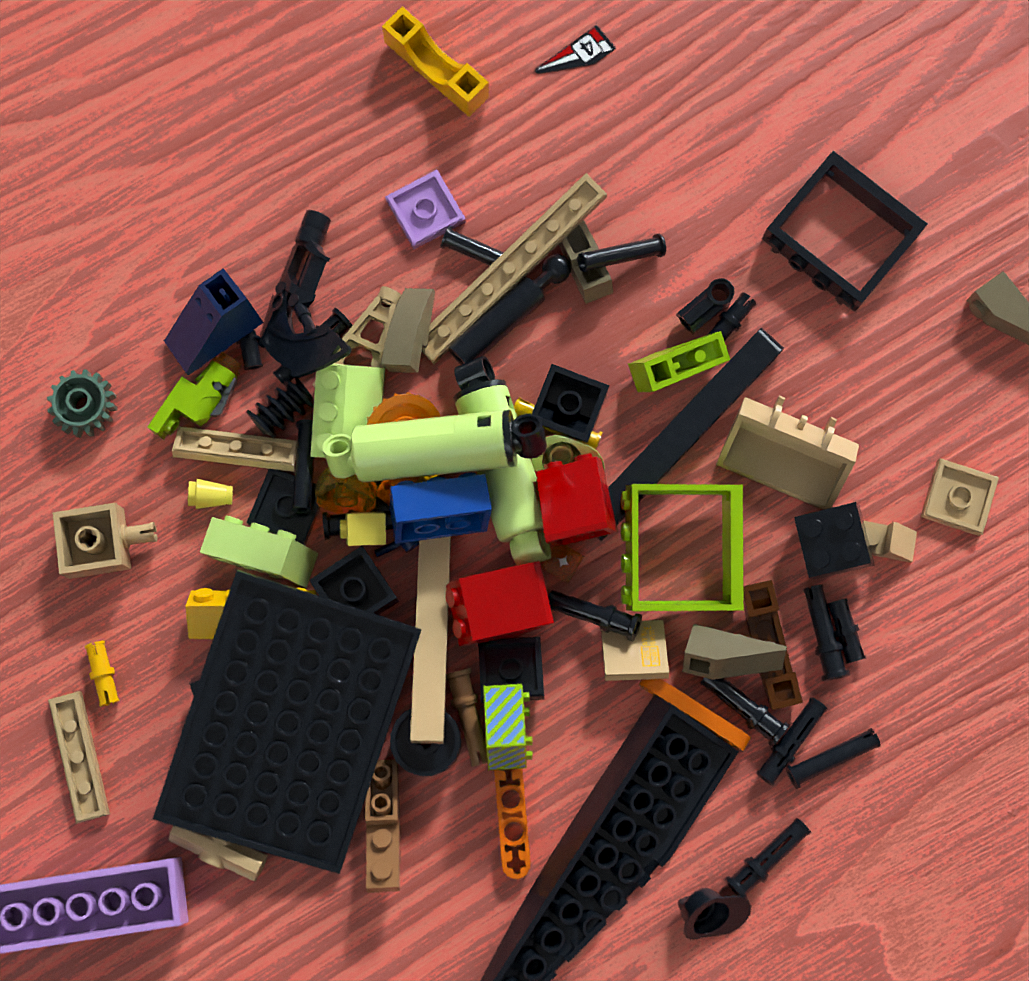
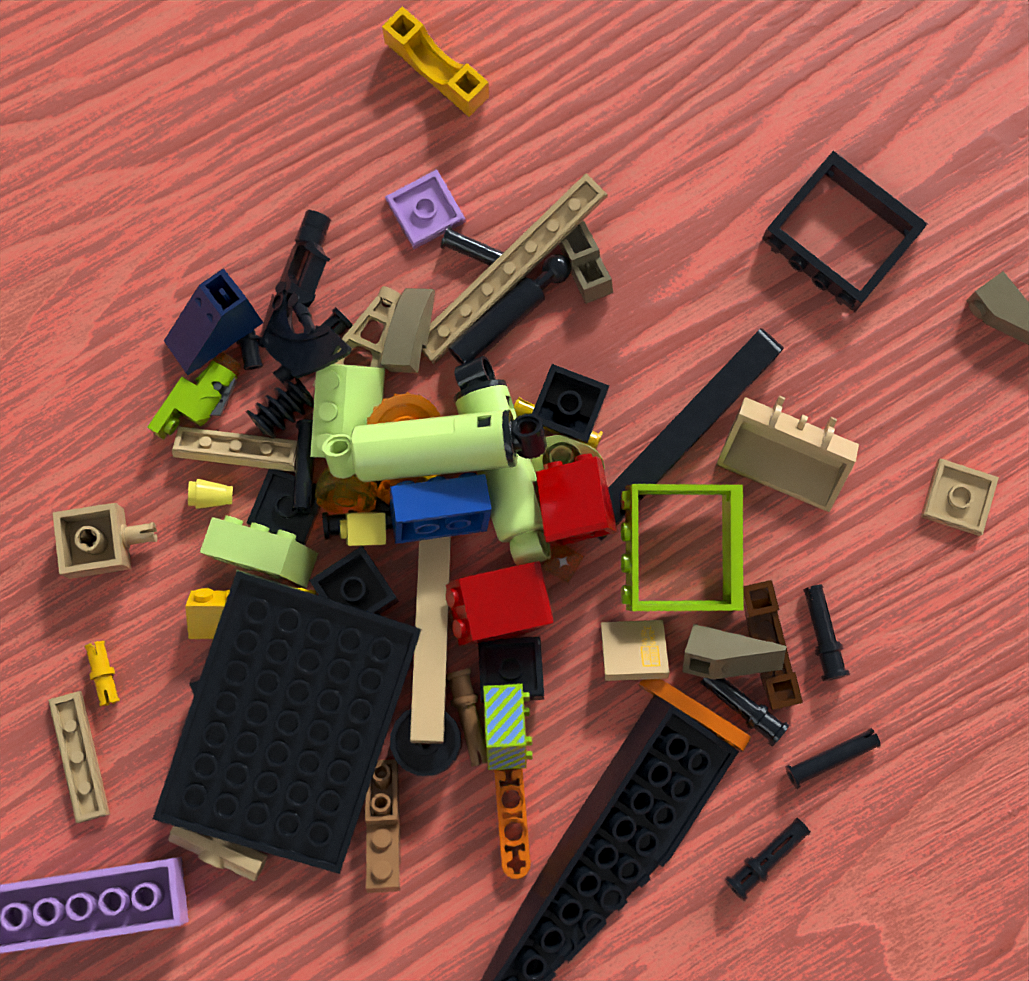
(95, 411): sand green gear -> none
(408, 546): dark blue hand -> none
(583, 51): sticker -> none
(606, 617): black pin -> none
(622, 253): black pin -> none
(678, 362): lime slope -> none
(704, 306): black piece -> none
(711, 914): black piece -> none
(731, 319): black pin -> none
(784, 751): black pin -> none
(834, 541): black brick -> none
(846, 630): black pin -> none
(891, 540): tan slope -> none

